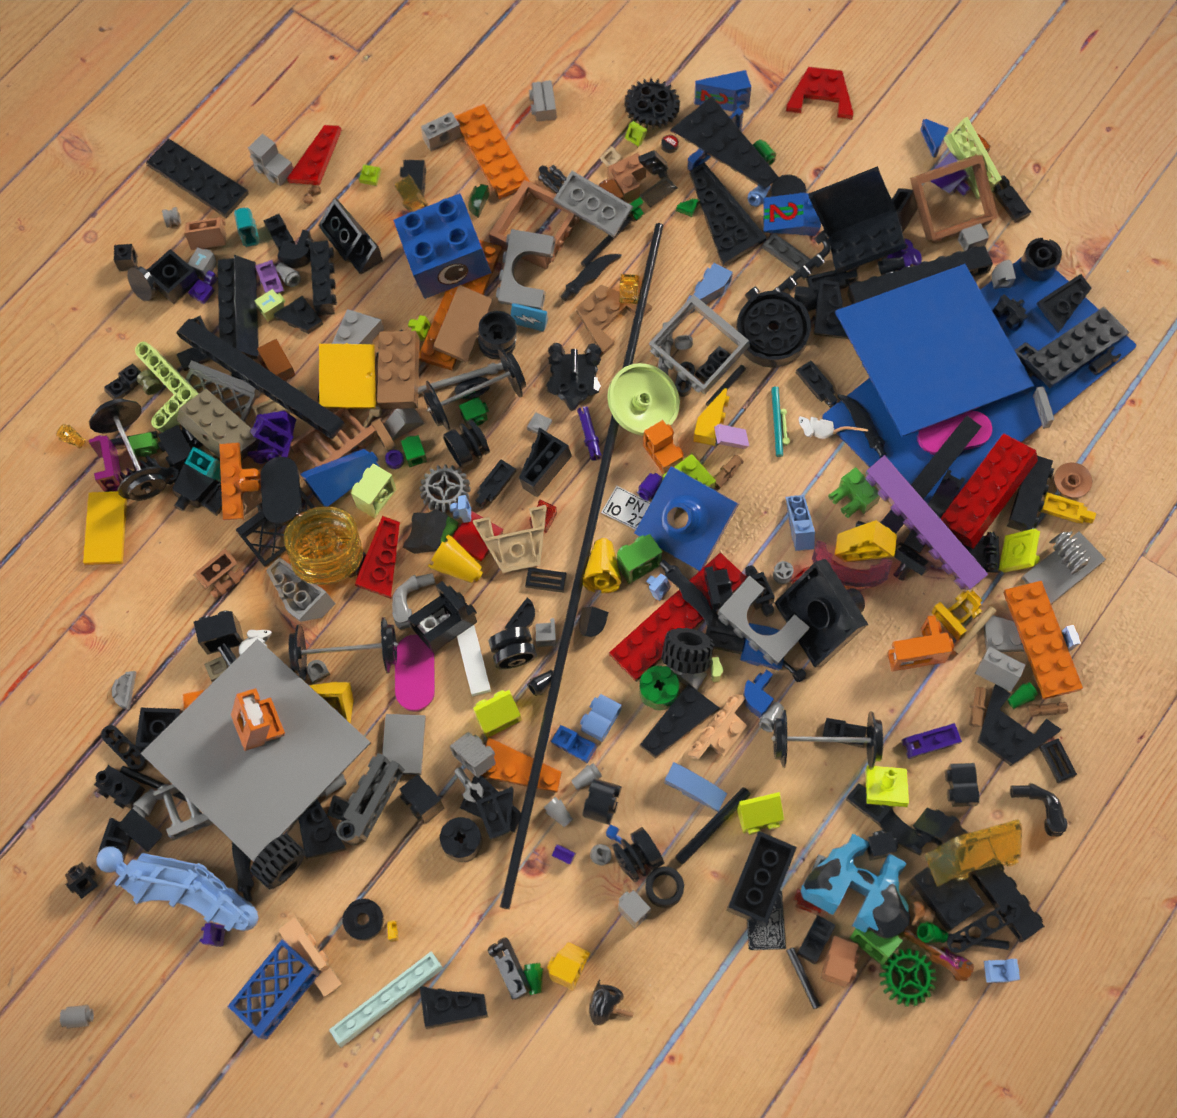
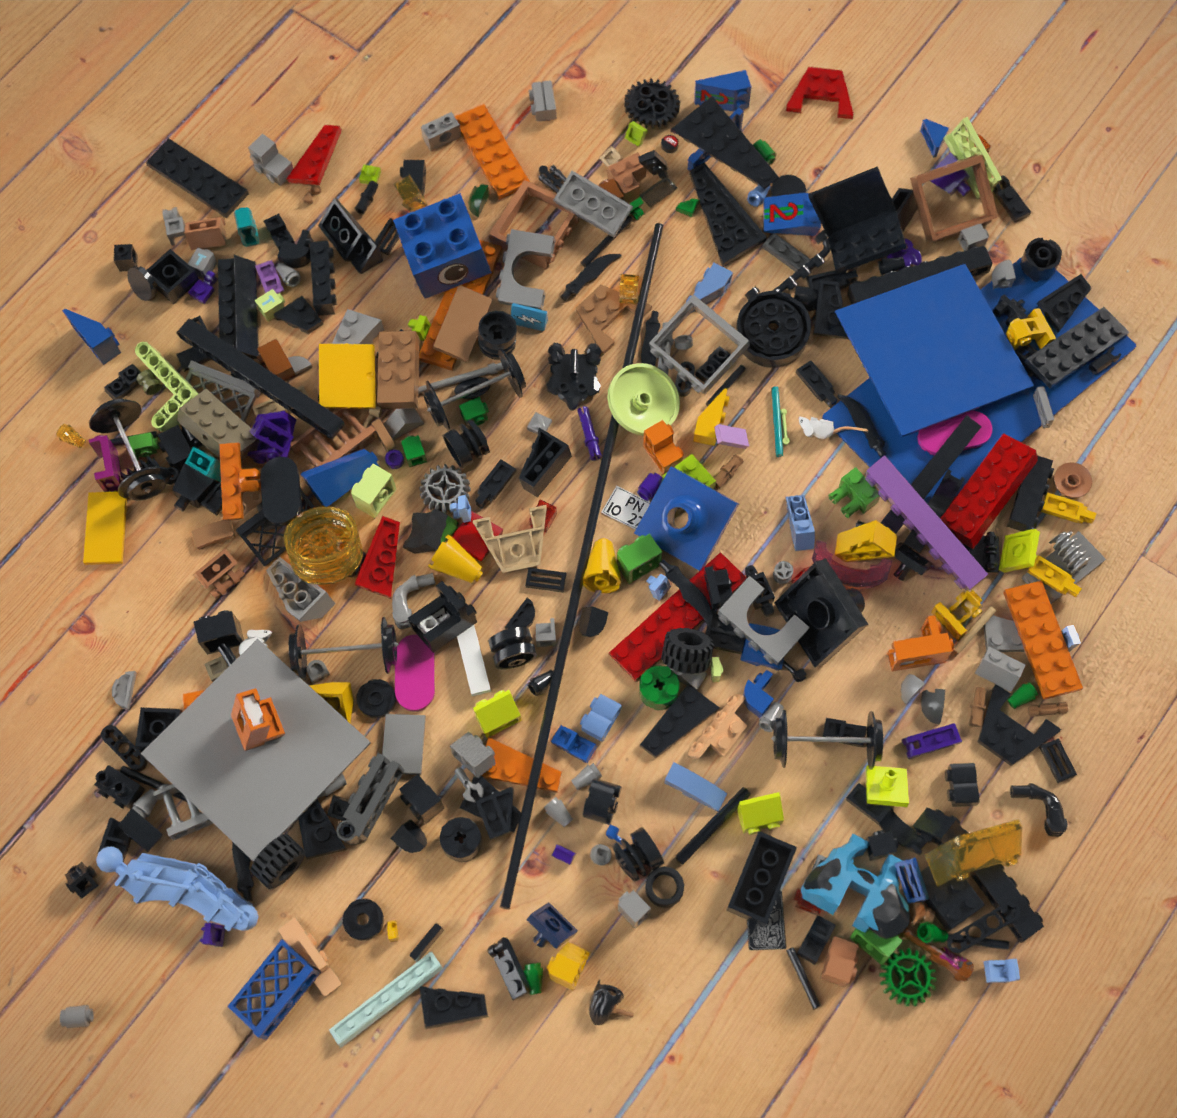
(98, 339): none -> blue slope
(174, 228): none -> light grey panel
(213, 532): none -> medium nougat slope
(299, 364): none -> light grey tile
(366, 197): none -> black axle
(376, 698): none -> black tile
(390, 222): none -> black tile
(410, 837): none -> black brick
(426, 942): none -> black tile
(551, 926): none -> dark blue tile
(652, 329): none -> black sword
(910, 688): none -> light grey brick
(918, 877): none -> blue tile
(933, 705): none -> dark grey brick
(1025, 330): none -> yellow tile
(1054, 577): none -> yellow hinge

